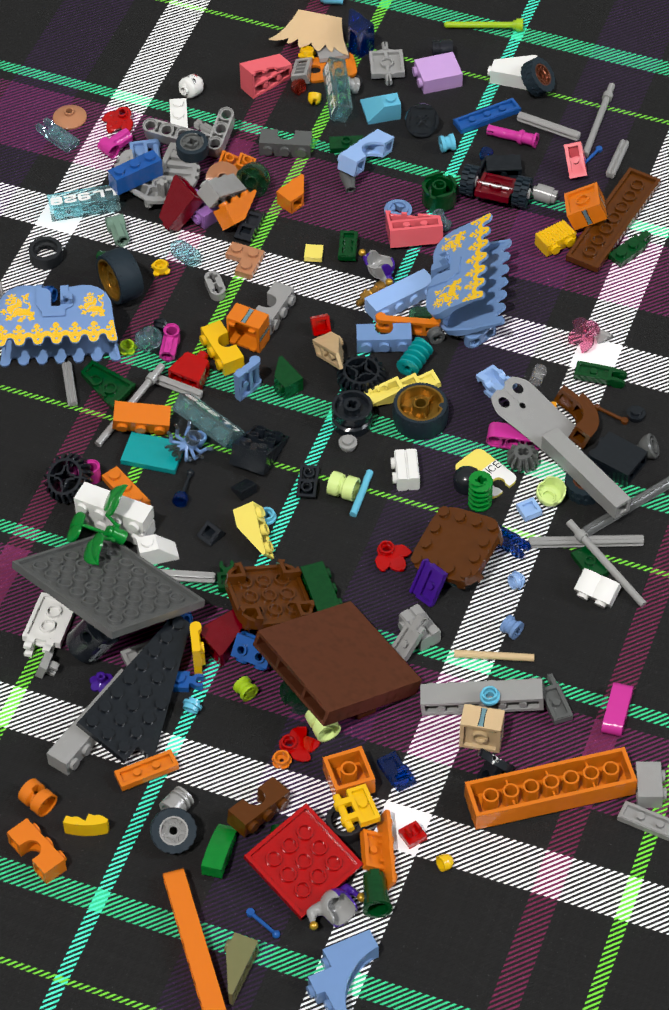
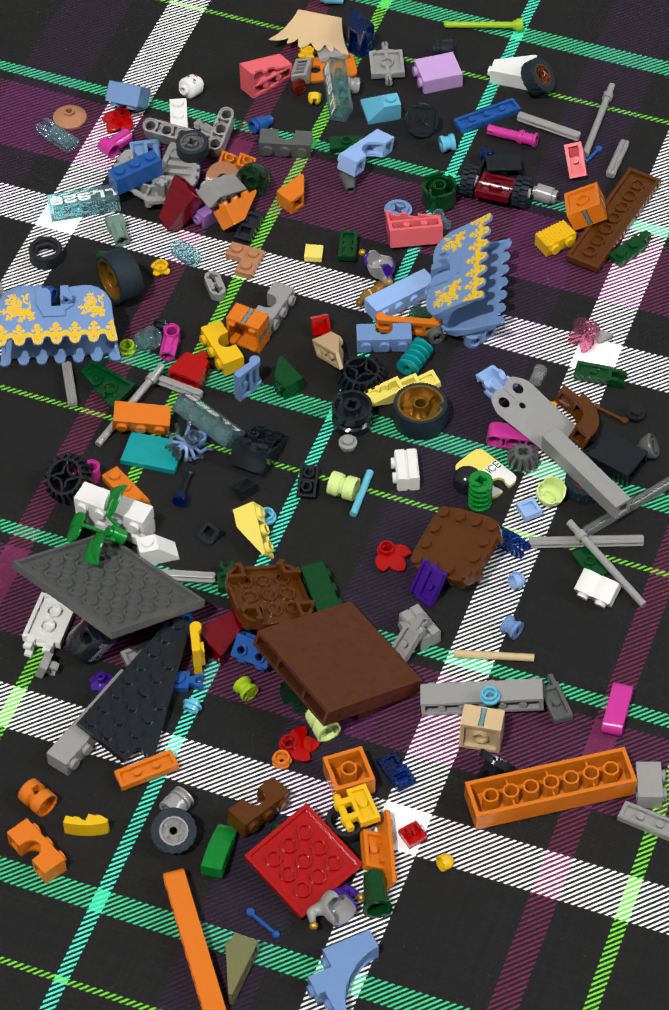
(127, 94): none -> medium blue brick
(256, 123): none -> blue cone

